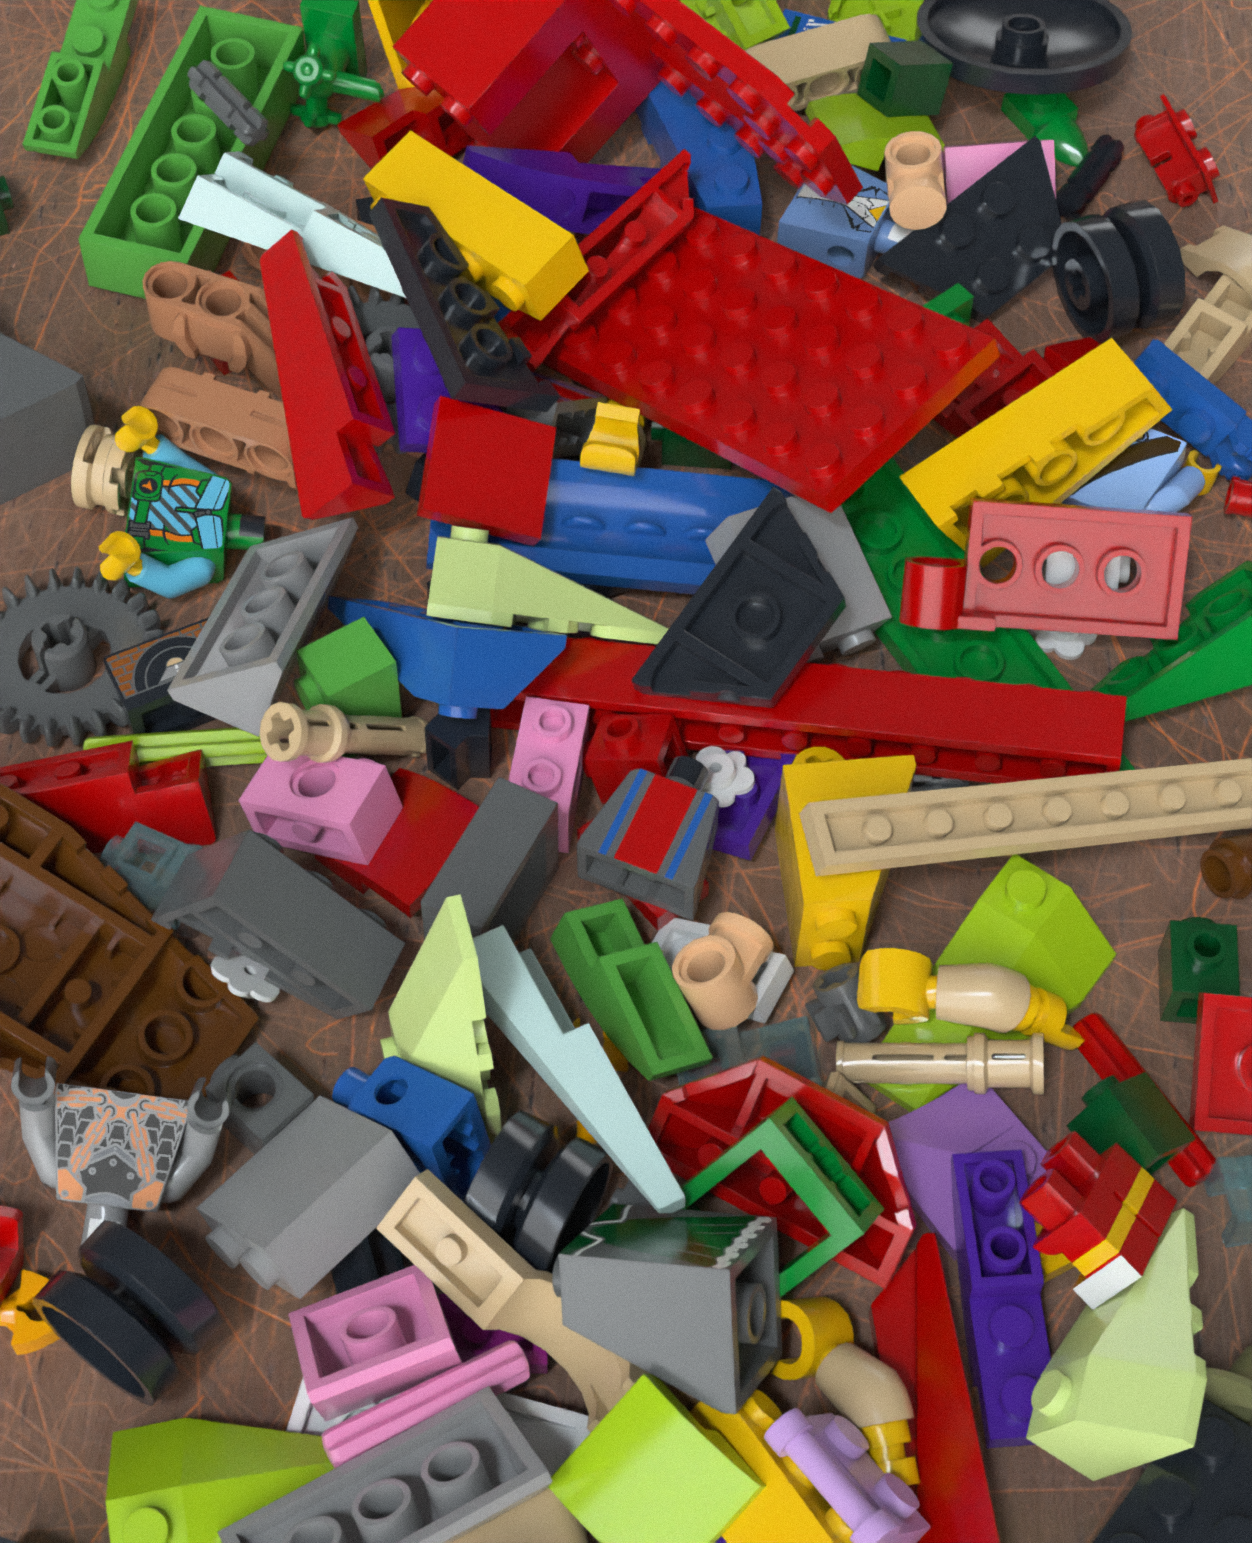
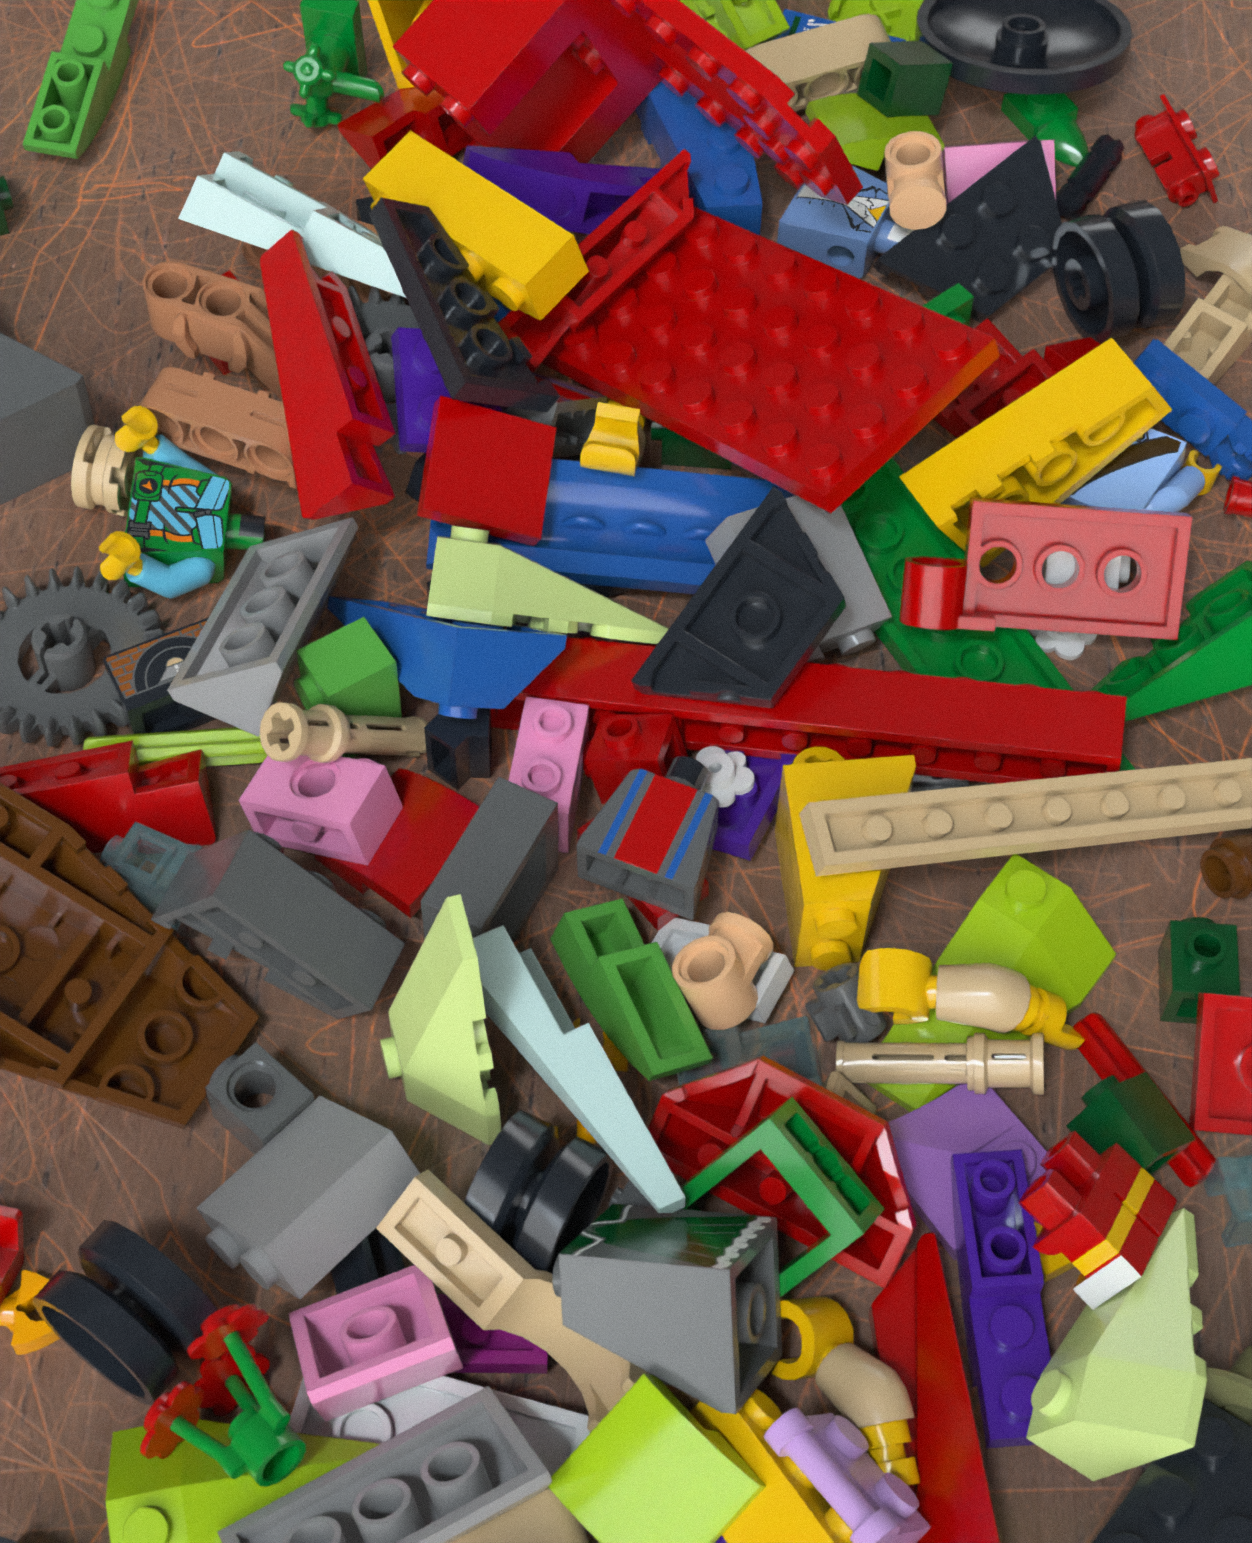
(116, 1145): torso -> none
(183, 138): bright green brick -> none
(228, 103): dark grey axle -> none
(230, 1376): none -> plant
(244, 977): white plant -> none
(426, 1113): blue torso -> none
(497, 1368): bright pink axle -> none

